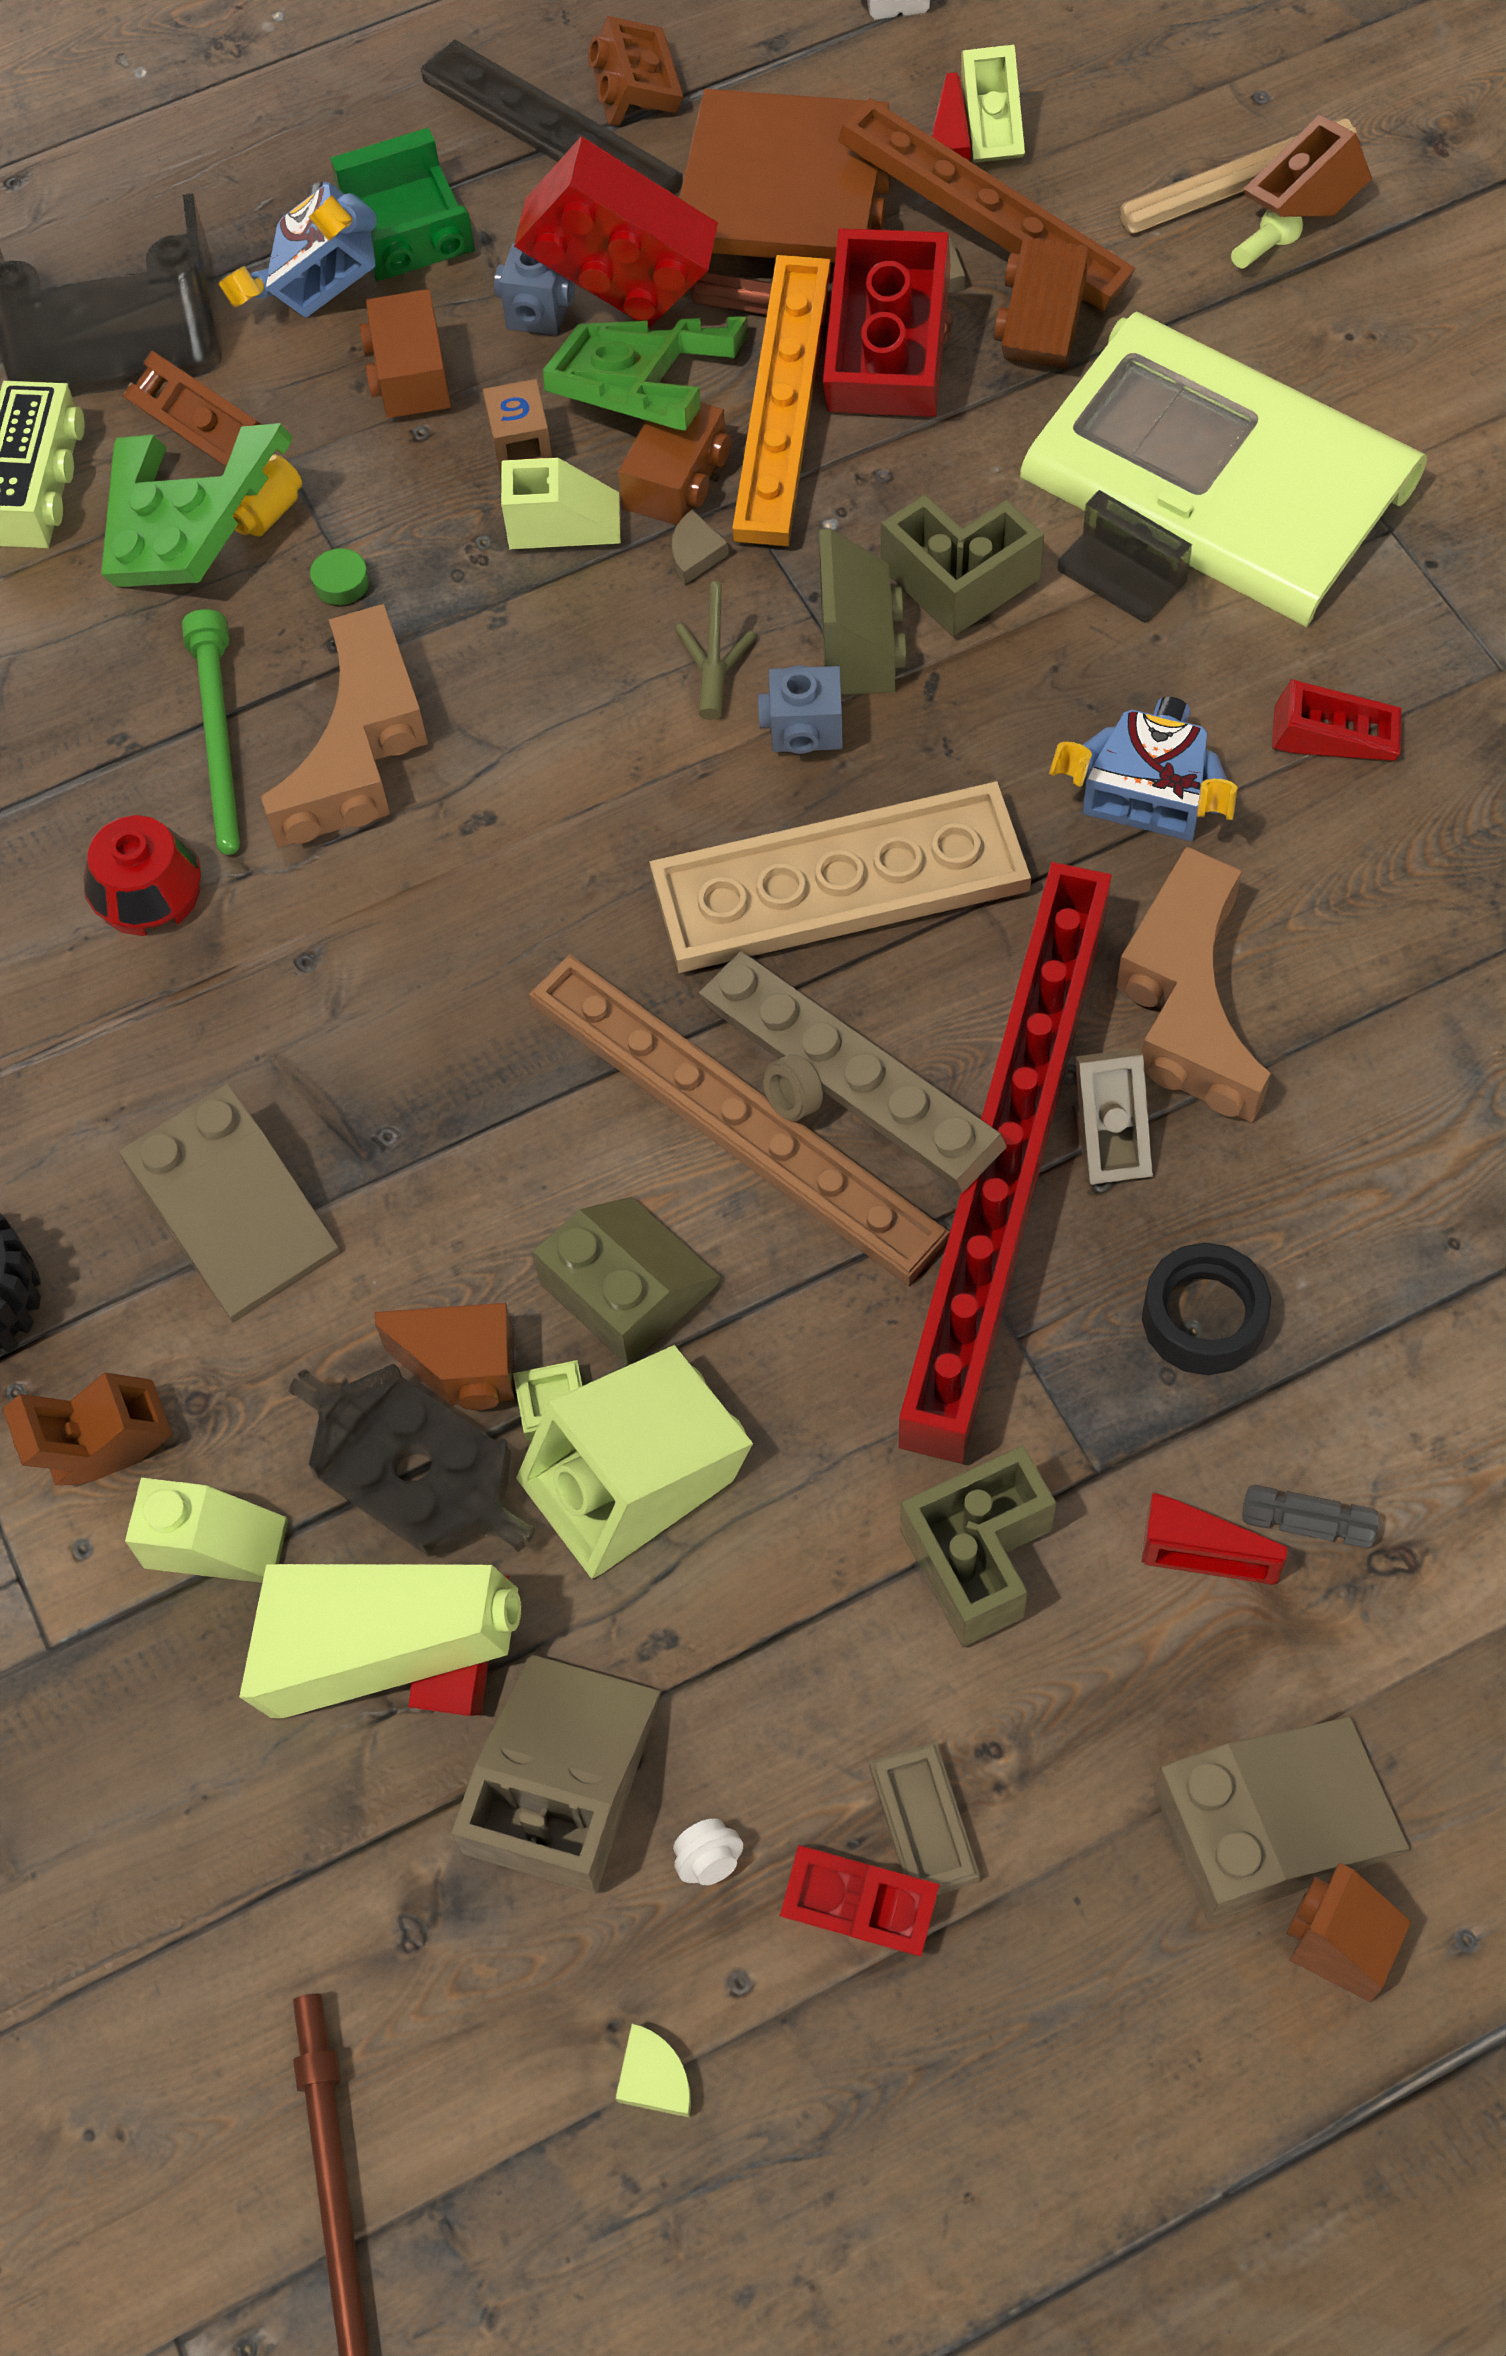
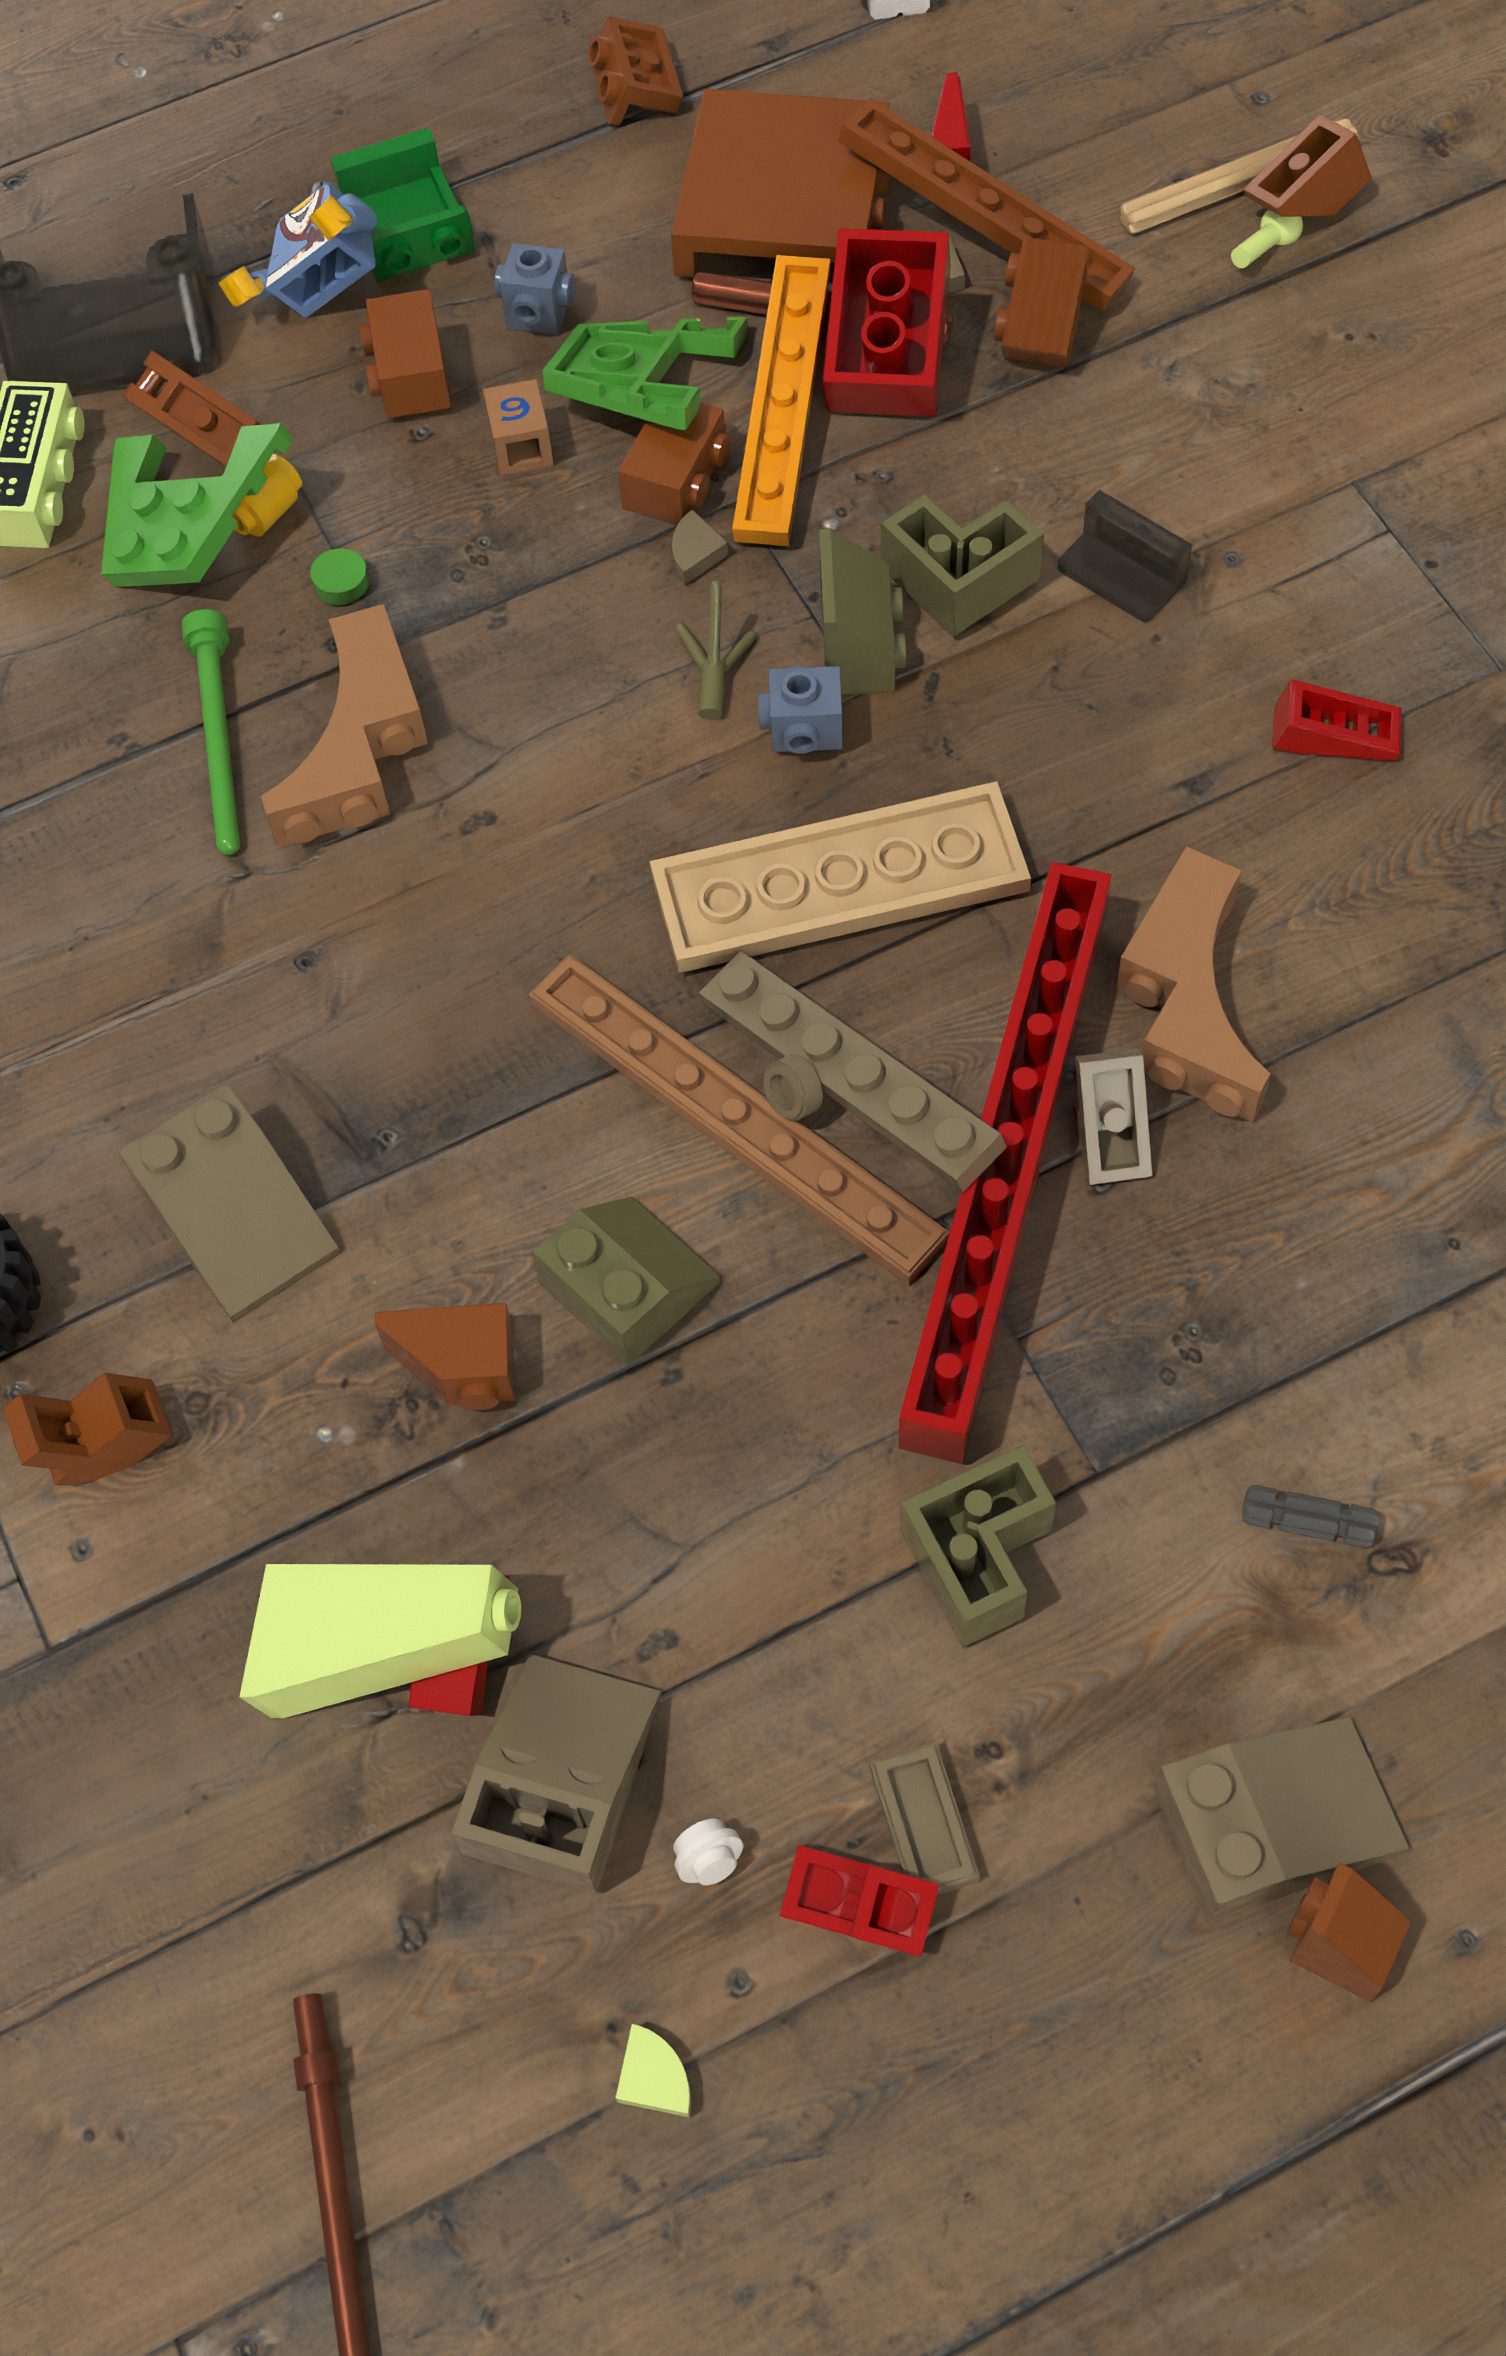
(140, 875): red cone -> none
(203, 1531): yellowish green slope -> none
(381, 1421): clear smoke plate -> none
(531, 112): clear smoke tile -> none
(541, 1385): yellowish green tile -> none
(556, 505): yellowish green slope -> none
(616, 233): red brick -> none
(630, 1457): yellowish green slope -> none
(992, 103): yellowish green slope -> none
(1150, 772): torso -> none
(1204, 1544): red slope -> none
(1211, 1263): black tyre -> none
(1225, 459): yellowish green piece -> none

